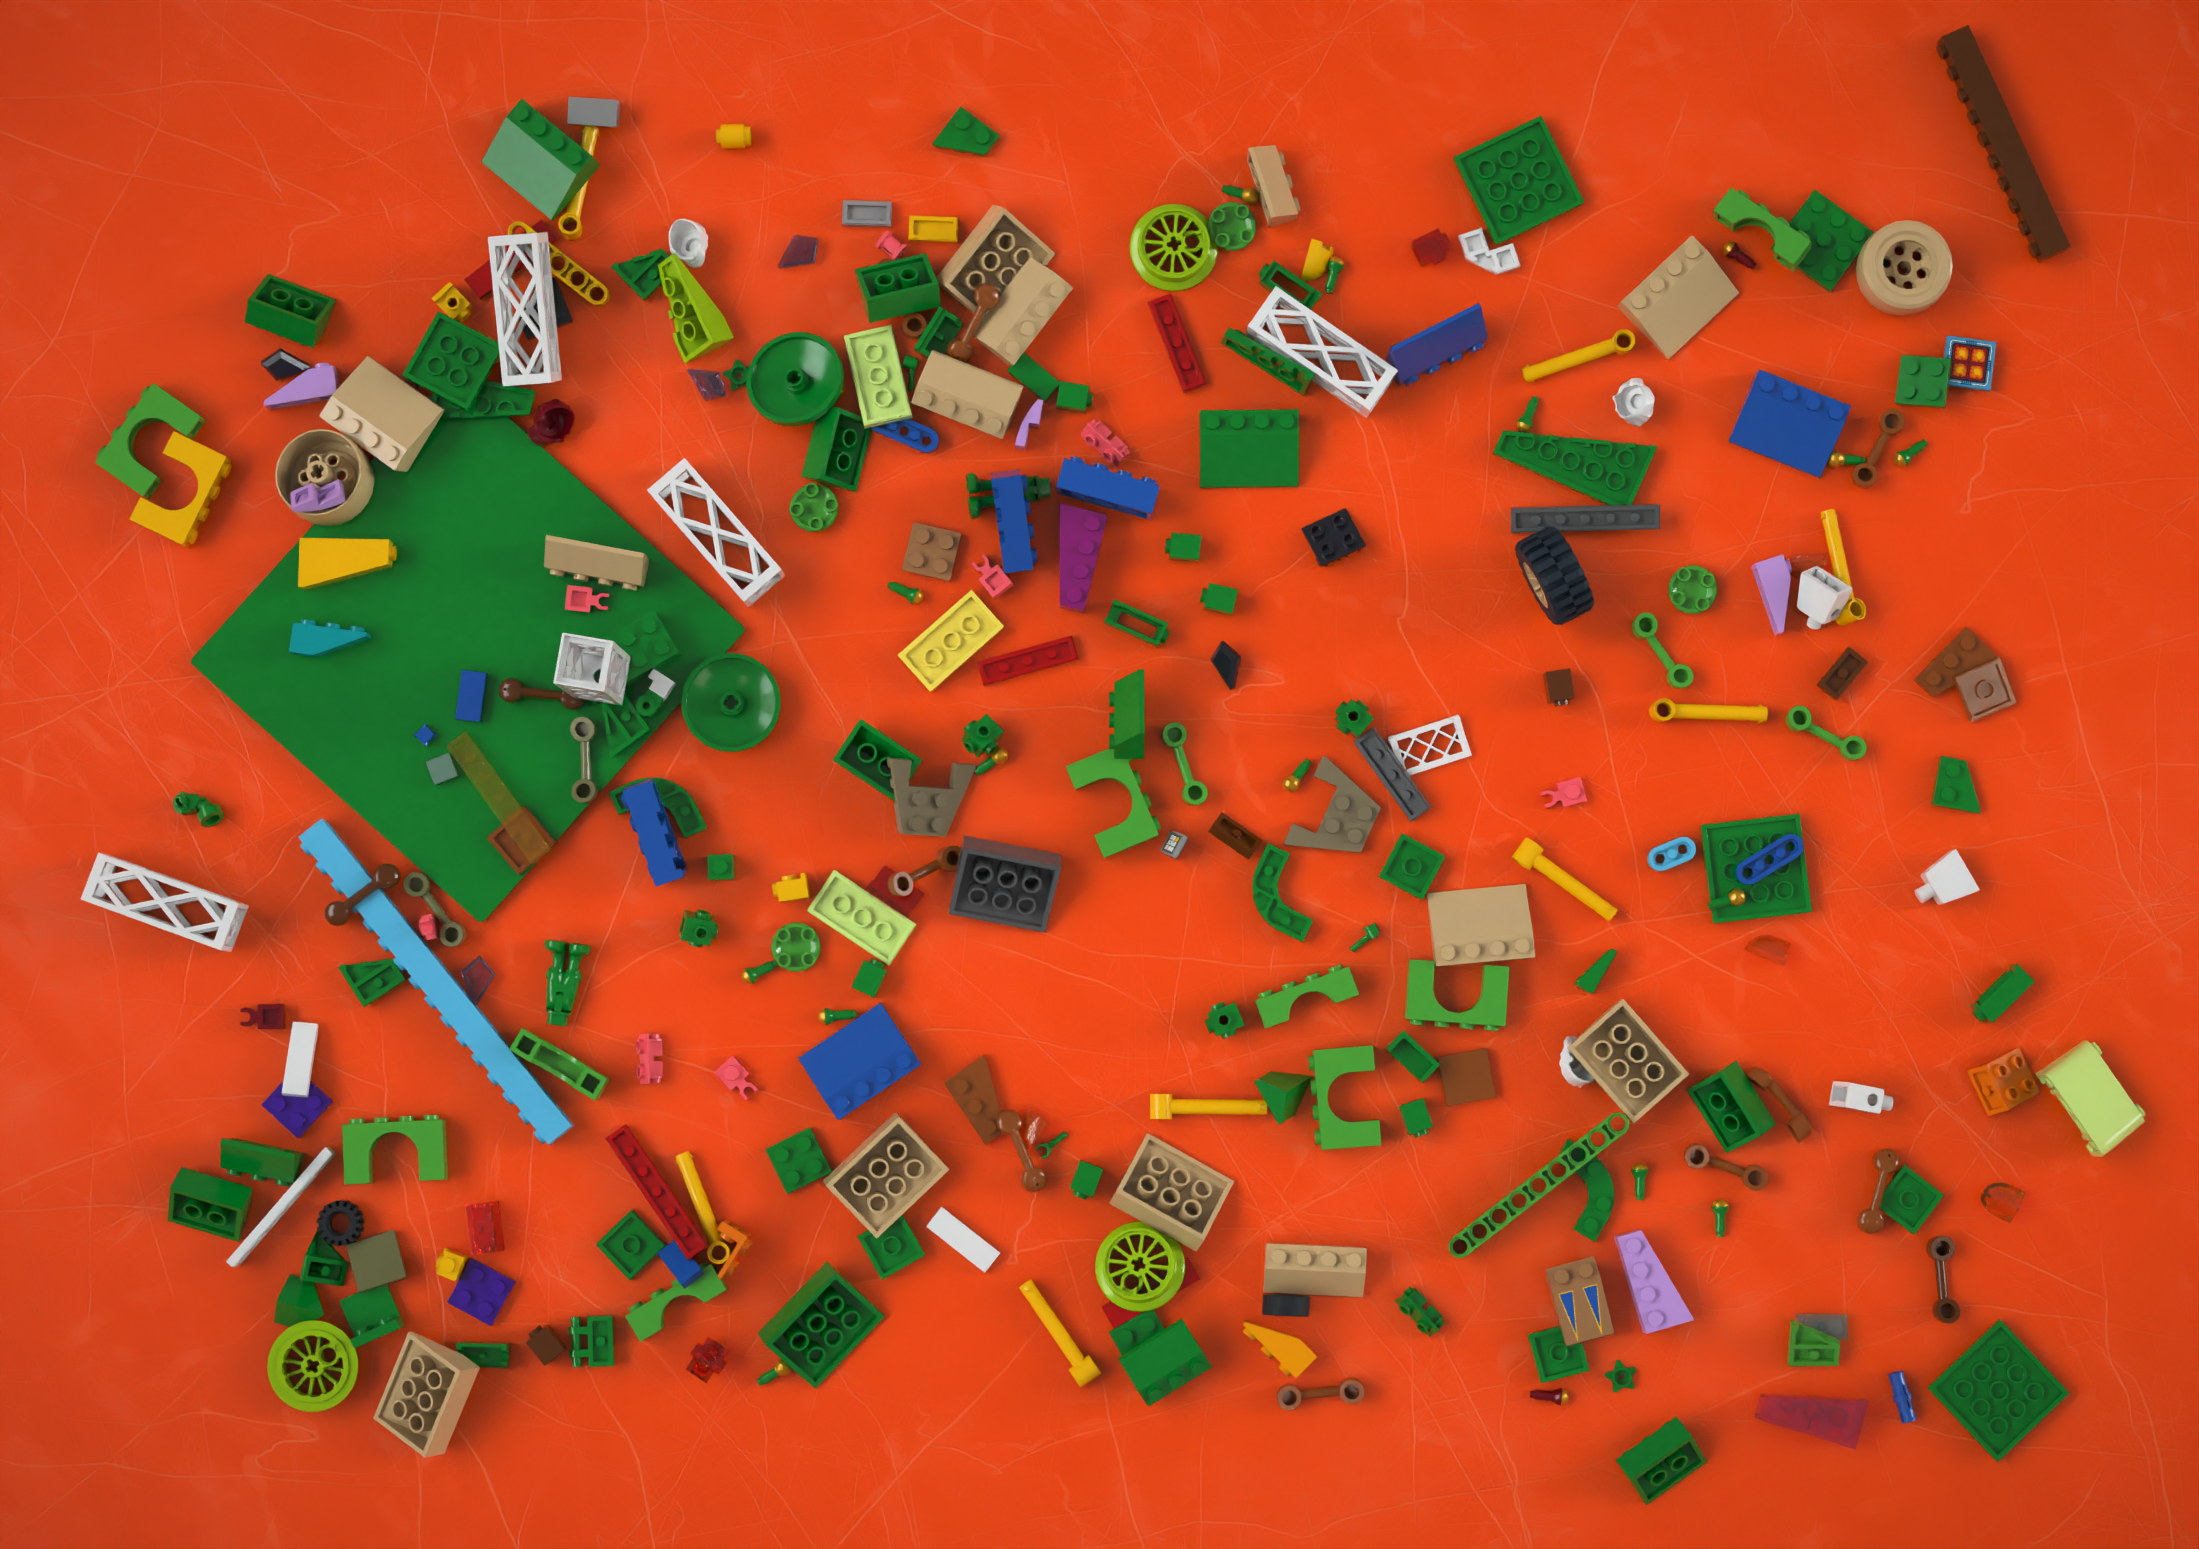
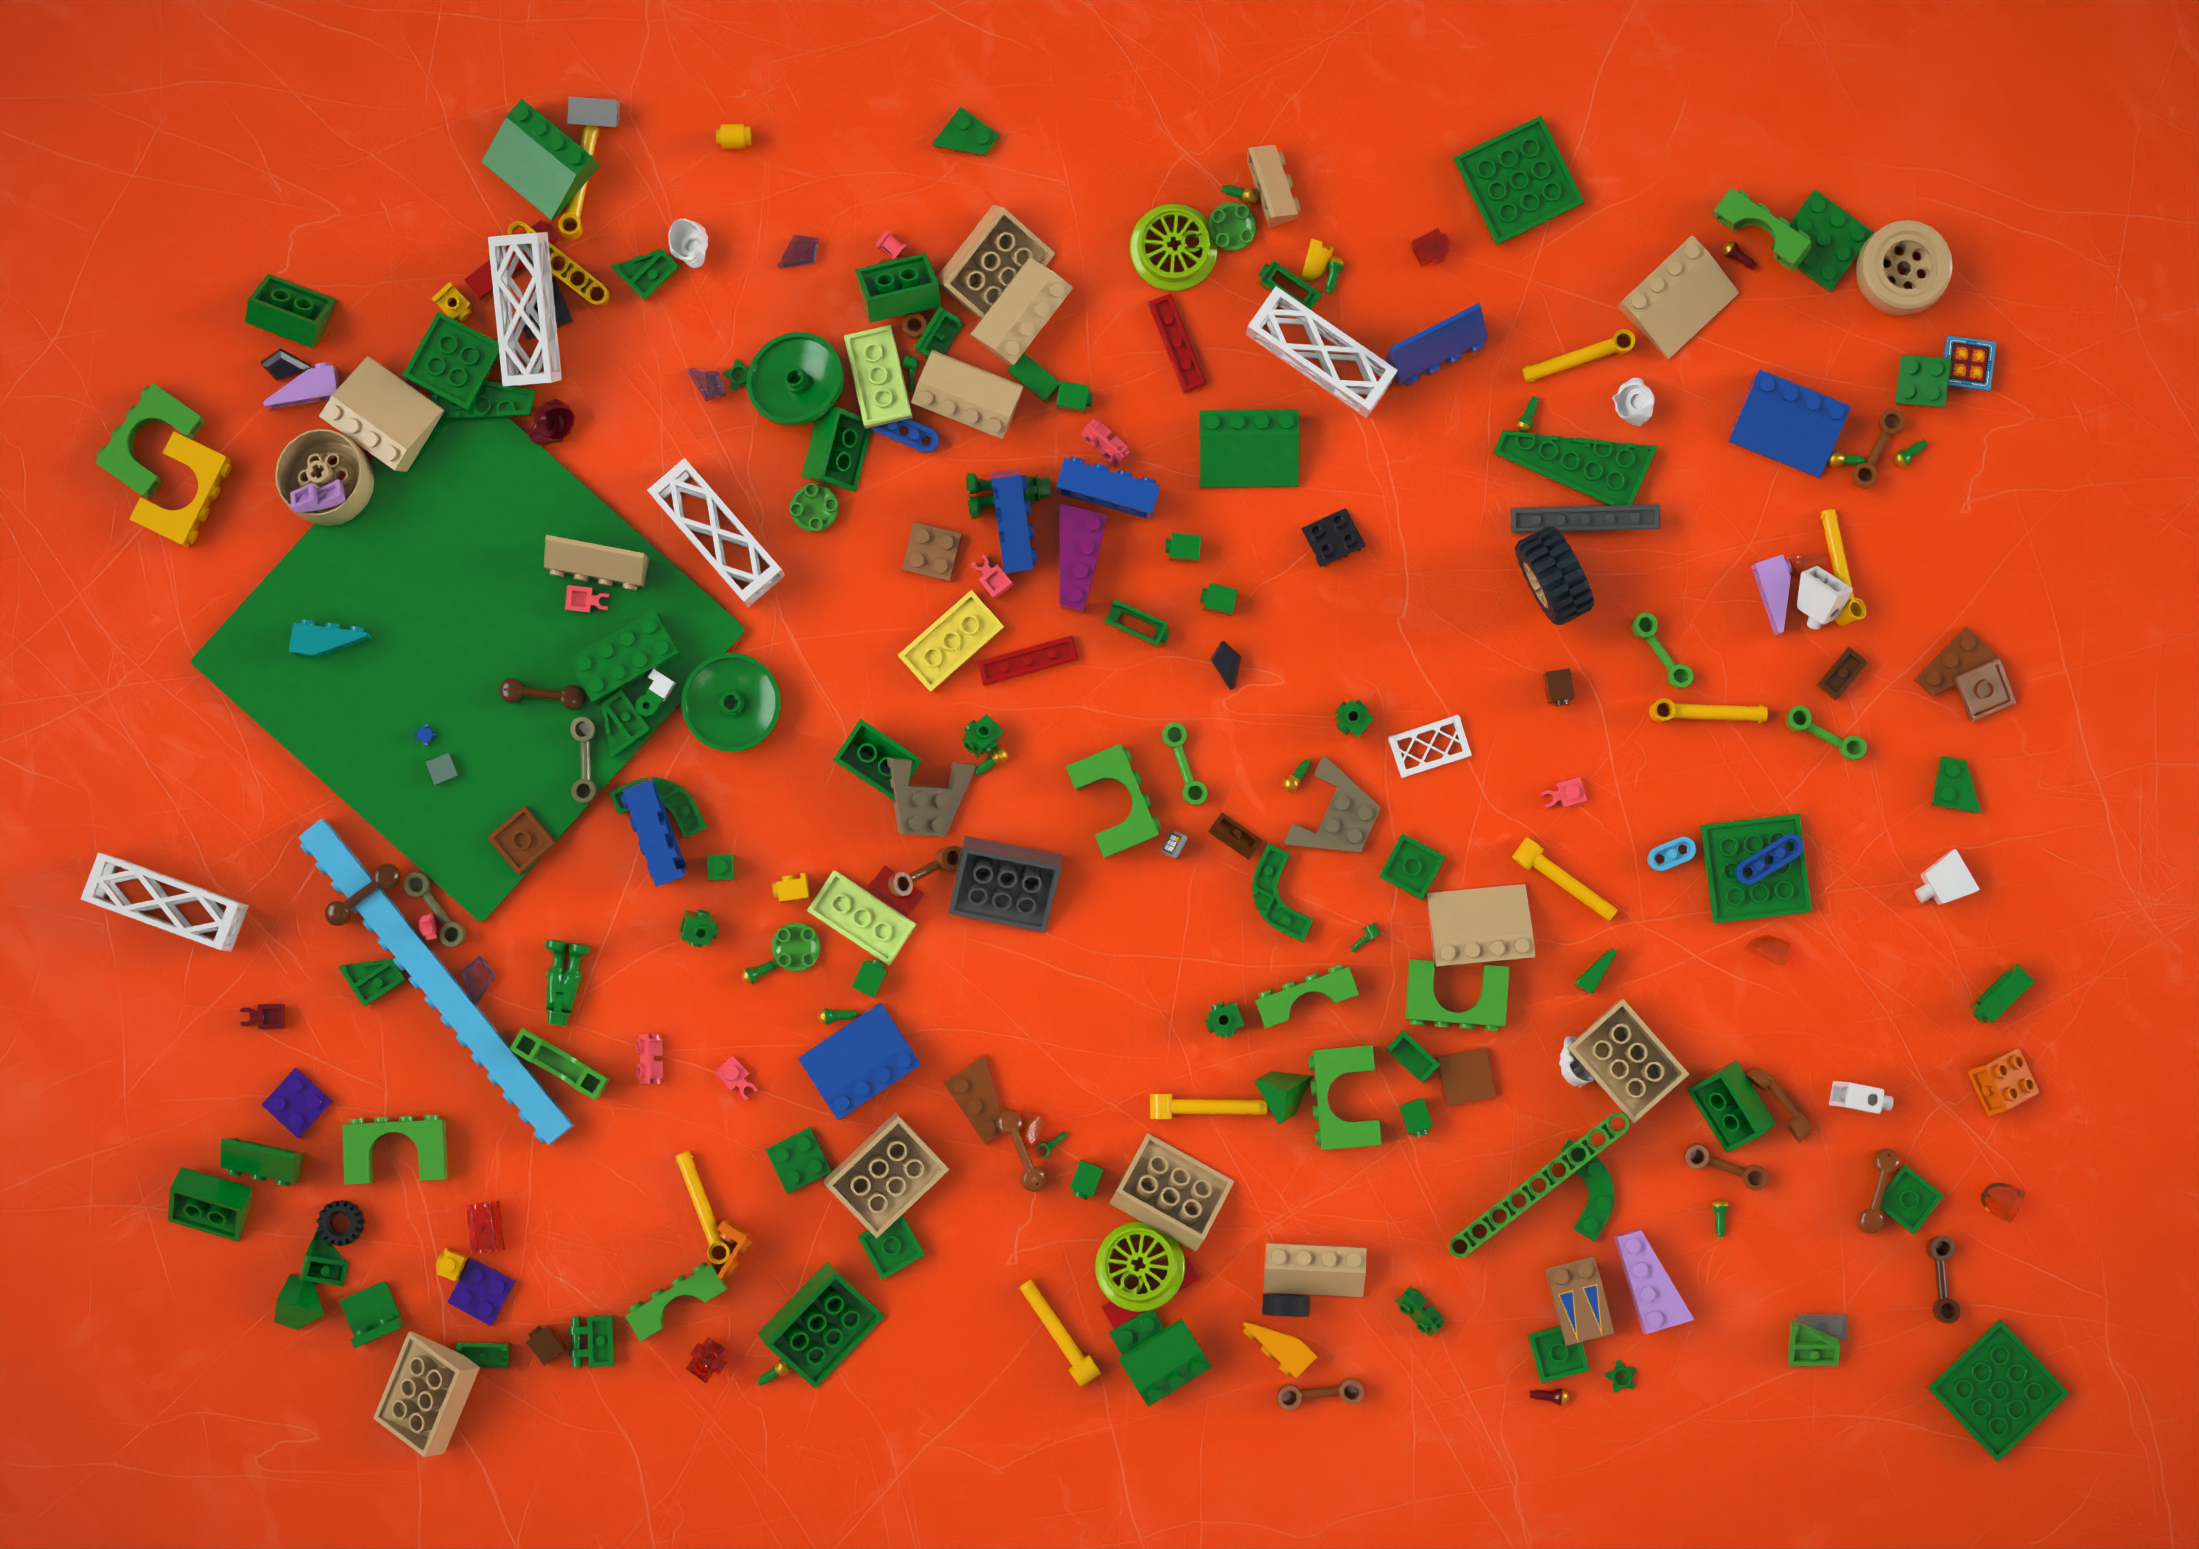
(208, 814): green arm -> none
(279, 1358): lime piece -> none
(281, 1207): white tile -> none
(300, 1059): white tile -> none
(338, 559): yellow slope -> none
(376, 1261): olive tile -> none
(471, 696): blue tile -> none
(498, 797): clear yellow tile -> none
(587, 657): white piece -> none
(631, 1244): green tile -> none
(657, 1192): red tile -> none
(682, 1269): blue tile -> none
(696, 318): lime wedge -> none
(867, 213): light grey tile -> none
(913, 595): green piece -> none
(933, 229): yellow tile -> none
(963, 1239): white tile -> none
(986, 297): dark orange piece -> none
(1031, 419): lavender slope -> none
(1128, 717): green slope -> none
(1276, 365): green wing -> none
(1392, 774): dark grey tile -> none
(1495, 261): white tile -> none
(1639, 1172): green piece -> none
(1661, 1460): green slope -> none
(1692, 589): bright green dish -> none
(1735, 897): piece -> none
(1822, 1417): clear pink wedge -> none
(1902, 1396): blue pin -> none
(2002, 144): reddish brown brick -> none
(2092, 1097): yellowish green windscreen -> none

